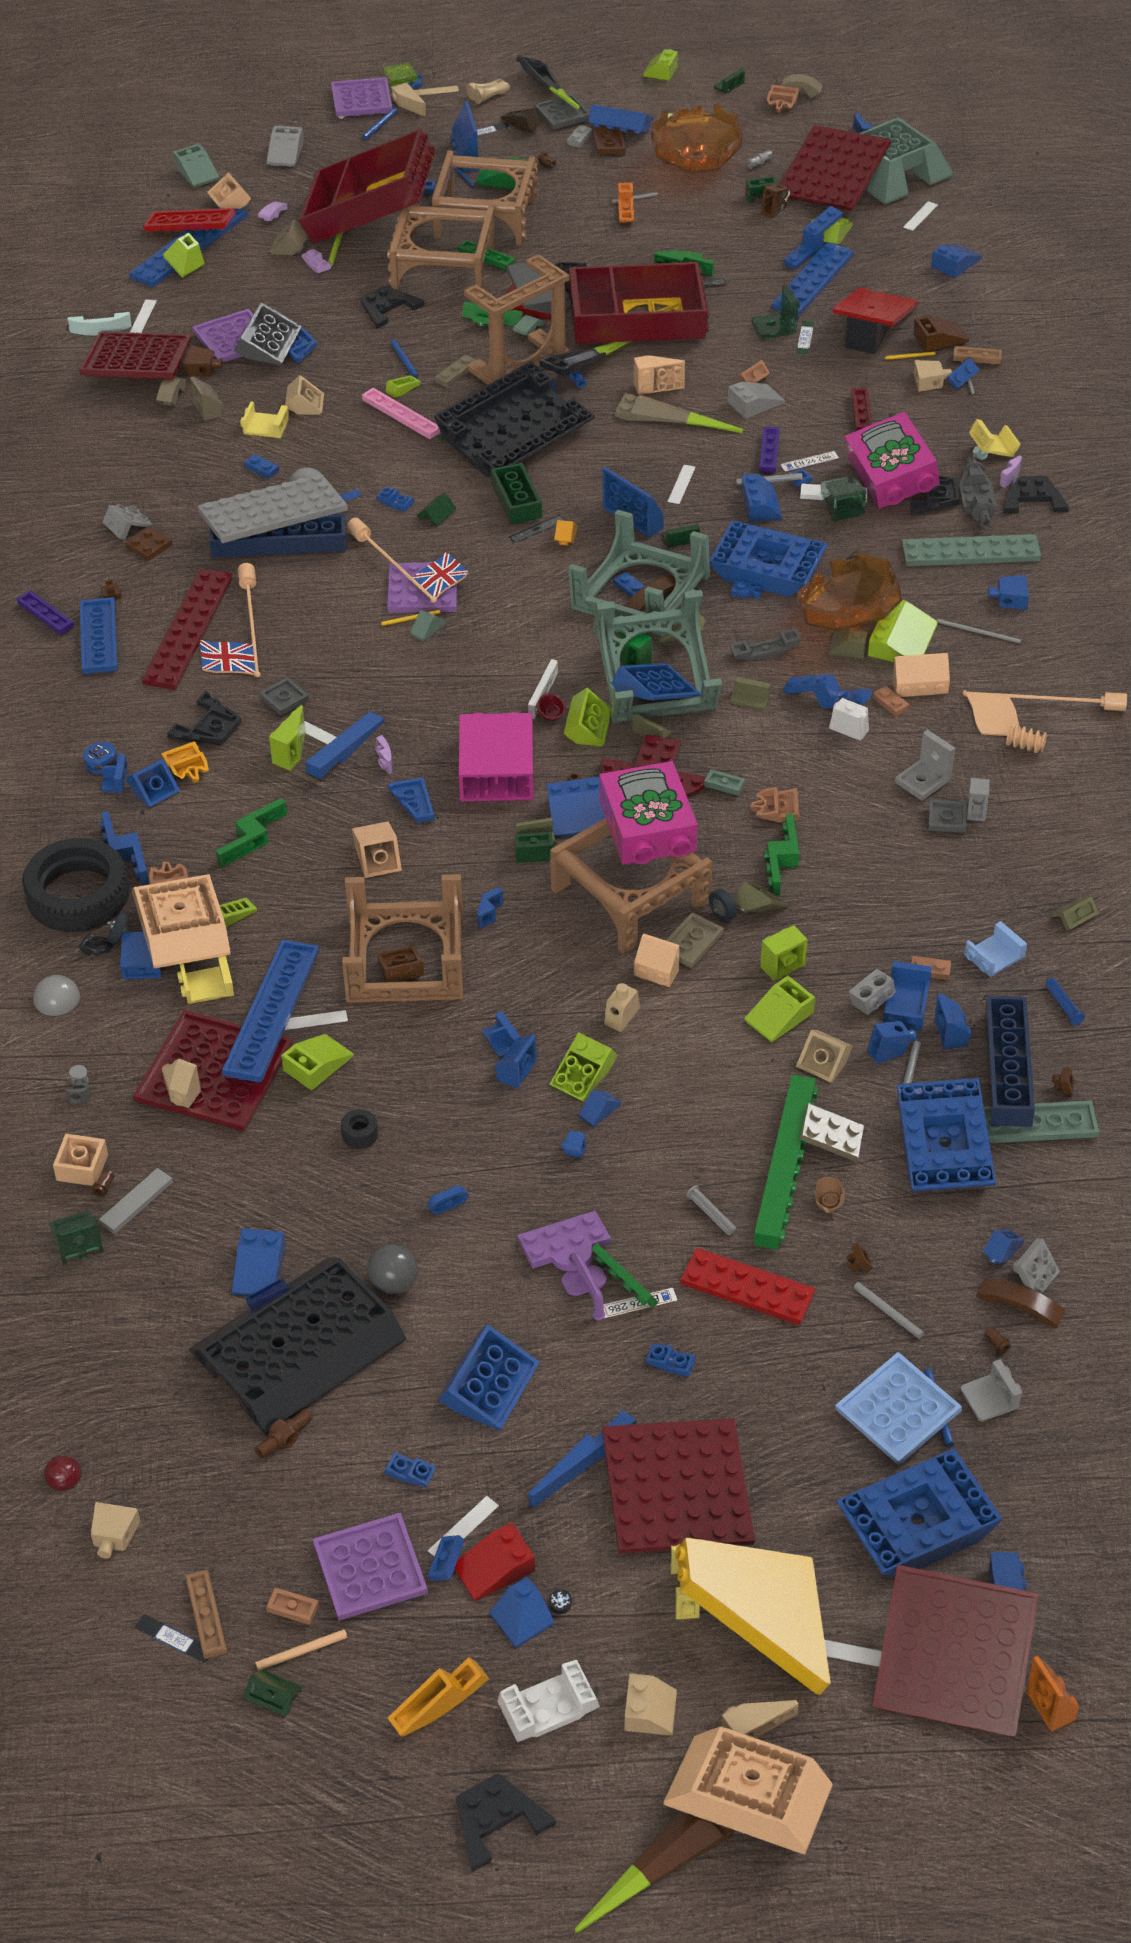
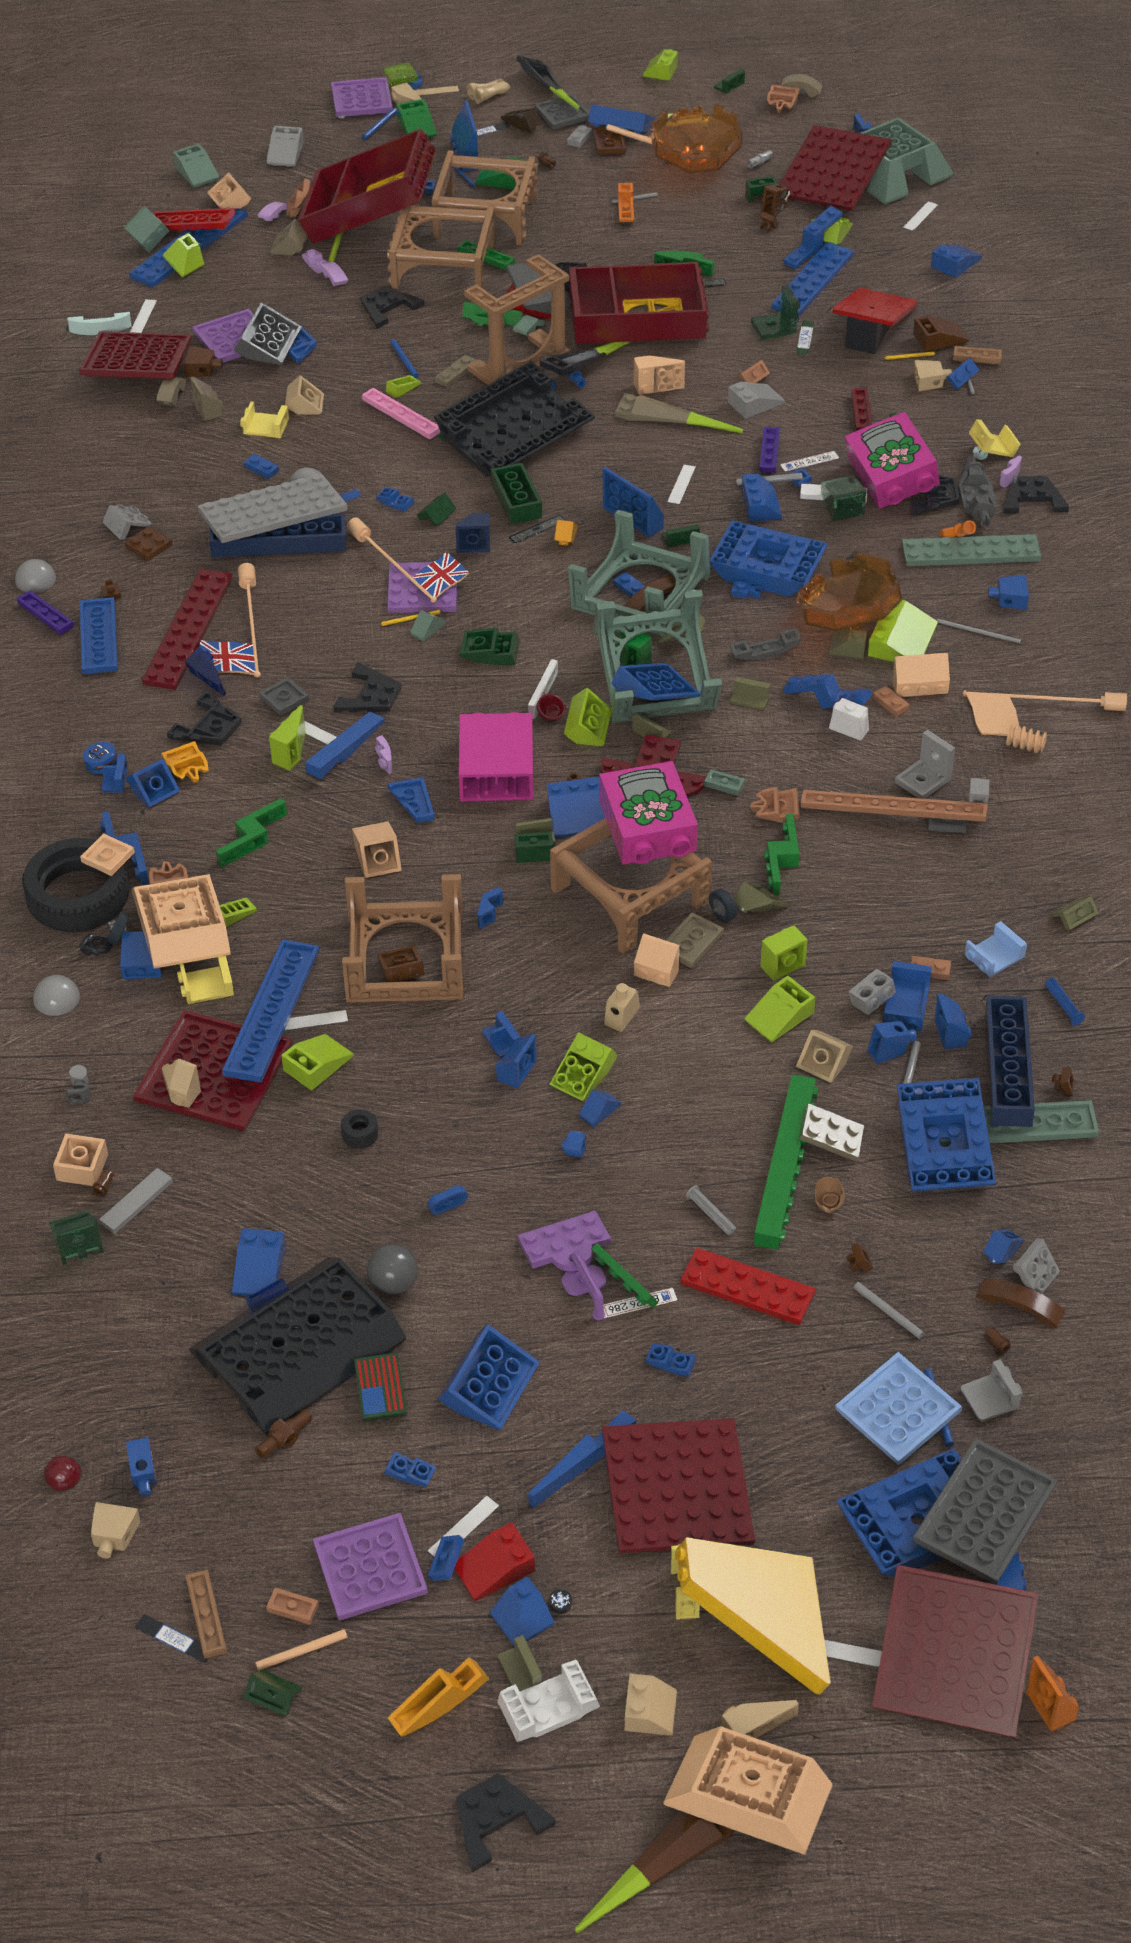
(34, 576): none -> light grey piece
(107, 854): none -> light nougat plate
(141, 1465): none -> blue torso
(146, 229): none -> sand green slope
(203, 667): none -> clear blue slope
(297, 200): none -> nougat plate
(334, 273): none -> lavender slope
(377, 694): none -> black wing
(380, 1387): none -> slope
(415, 115): none -> green slope
(473, 533): none -> dark blue slope
(490, 646): none -> dark green slope
(520, 1665): none -> olive panel
(629, 134): none -> light nougat bar
(768, 220): none -> reddish brown tile
(894, 805): none -> nougat plate
(959, 530): none -> orange bar
(985, 1511): none -> dark grey plate

